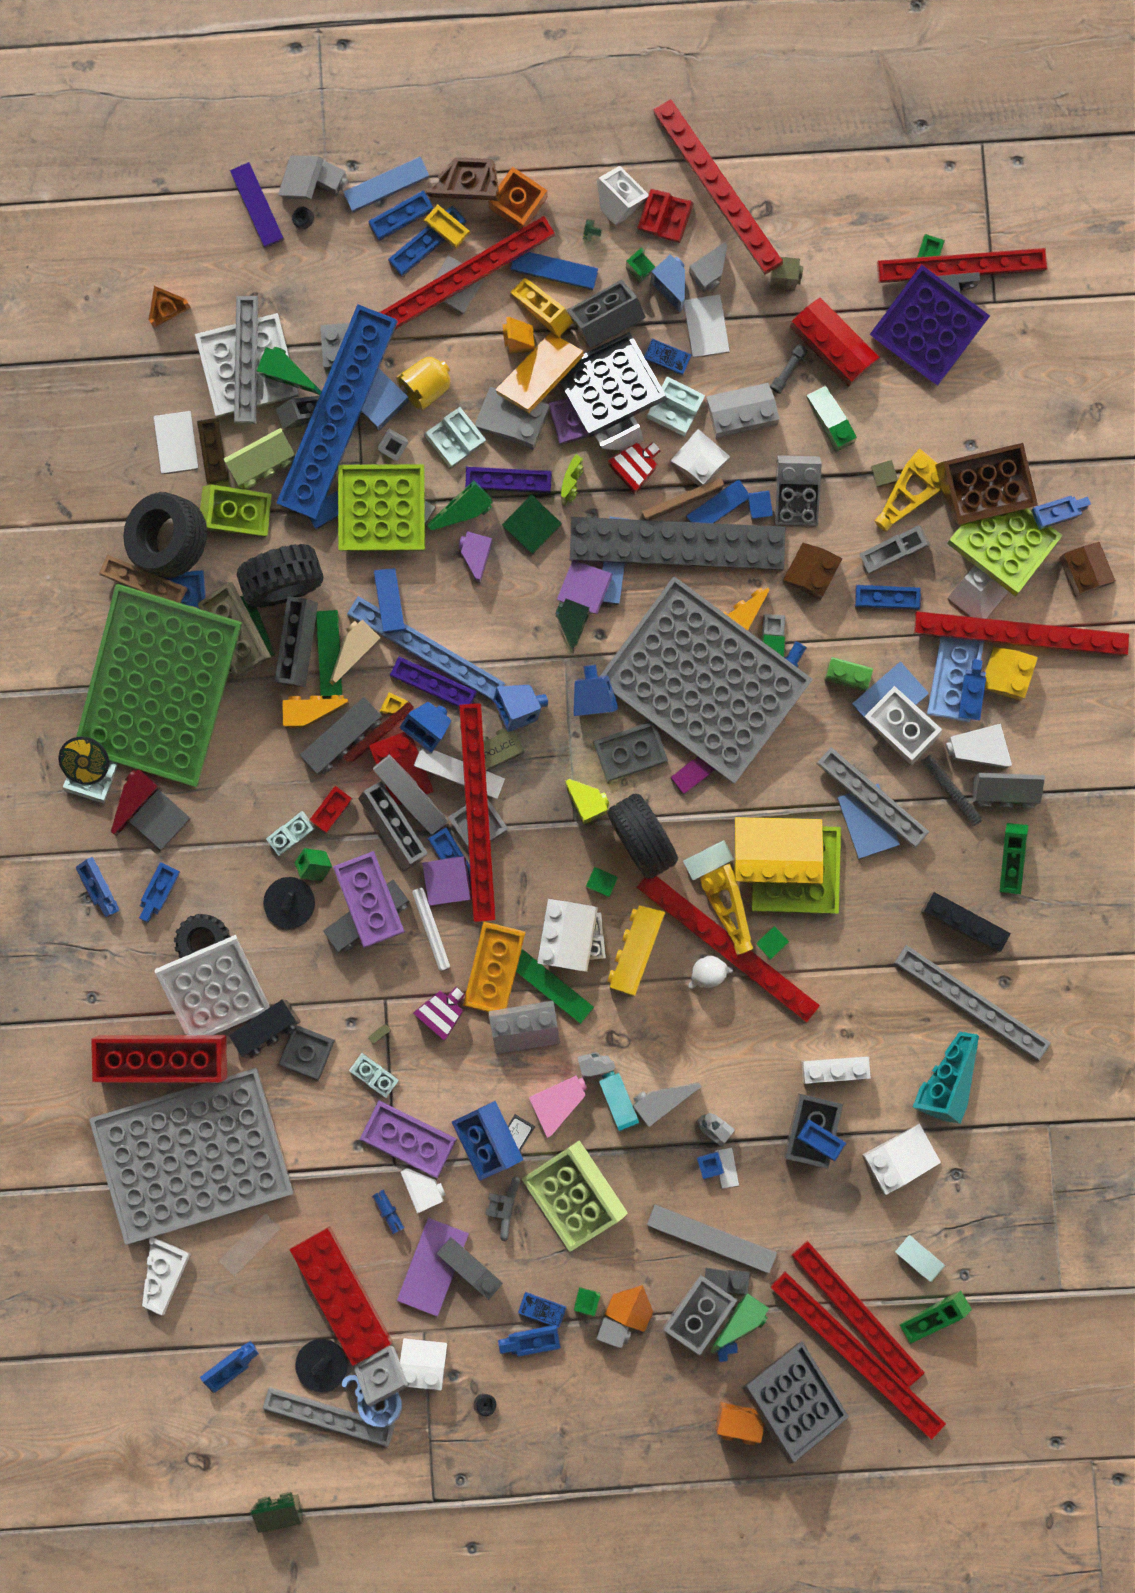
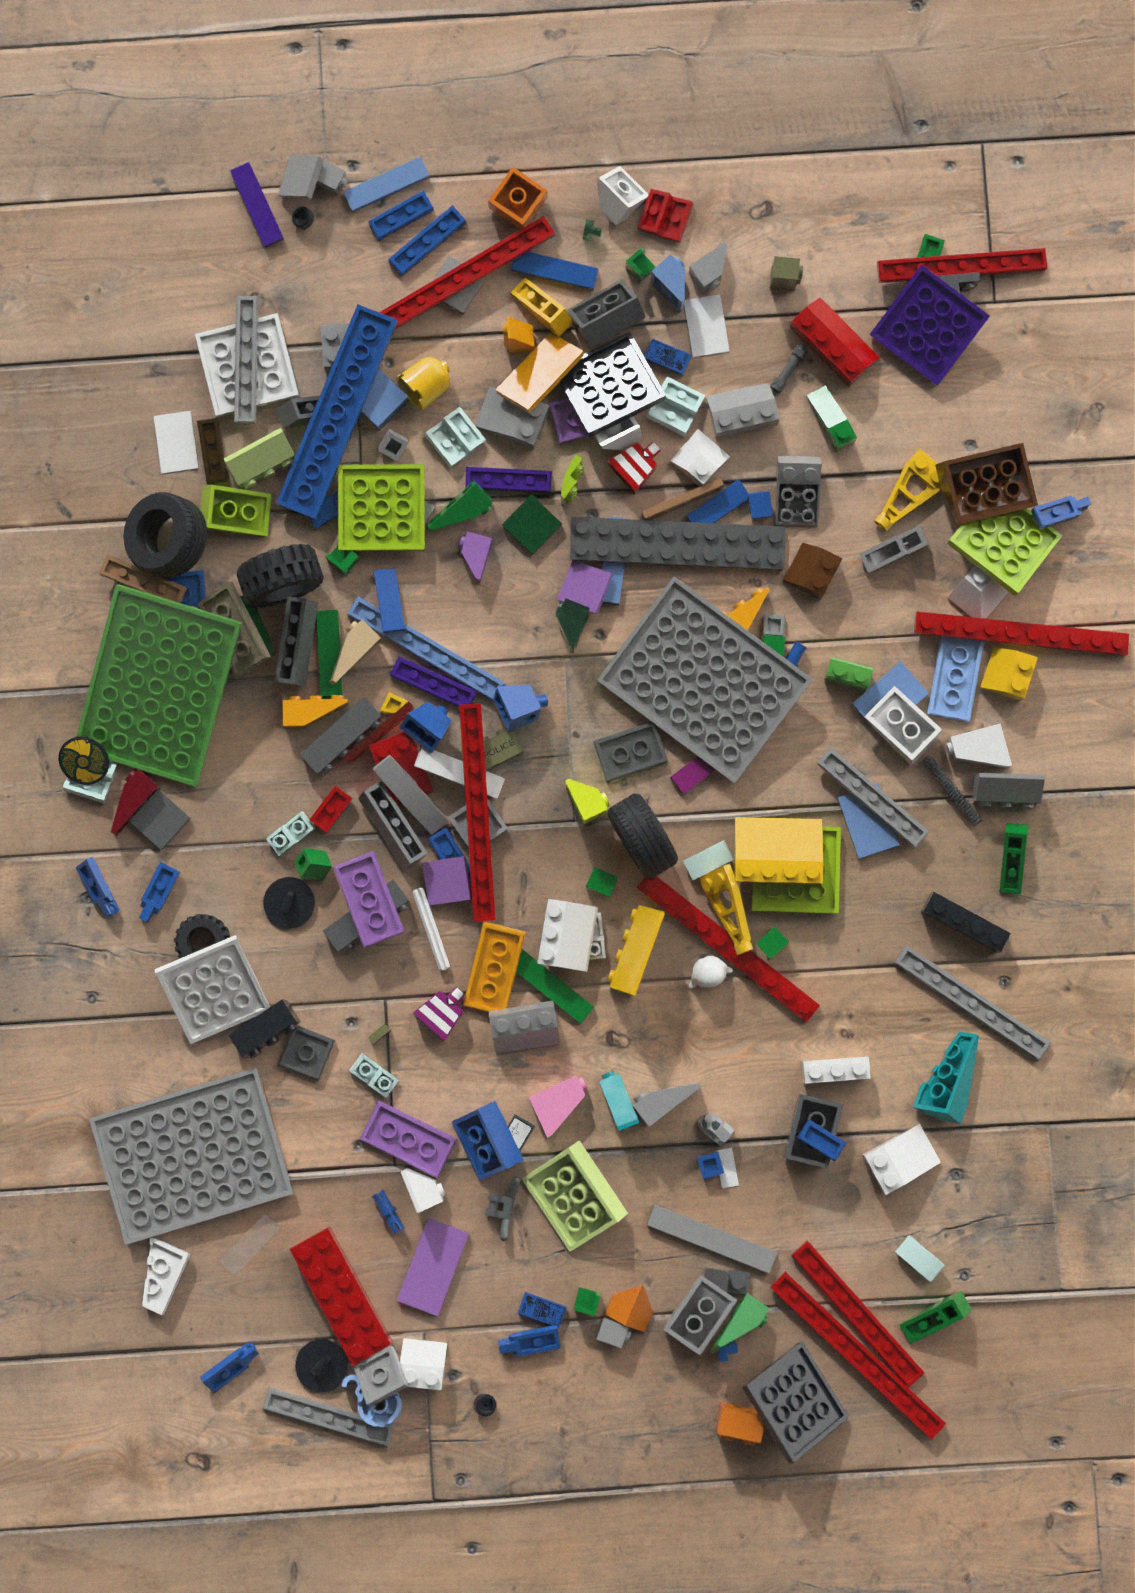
(159, 1058): red brick -> none
(165, 306): orange slope -> none
(277, 1512): dark green slope -> none
(280, 368): green slope -> none
(343, 560): none -> green panel
(447, 226): yellow tile -> none
(467, 180): reddish brown wing -> none
(469, 1268): dark grey slope -> none
(593, 693): blue torso -> none
(595, 1064): light grey rock -> none
(718, 187): red plate -> none
(884, 473): olive tile -> none
(887, 597): blue tile -> none
(972, 692): blue hinge -> none
(1087, 568): reddish brown slope -> none

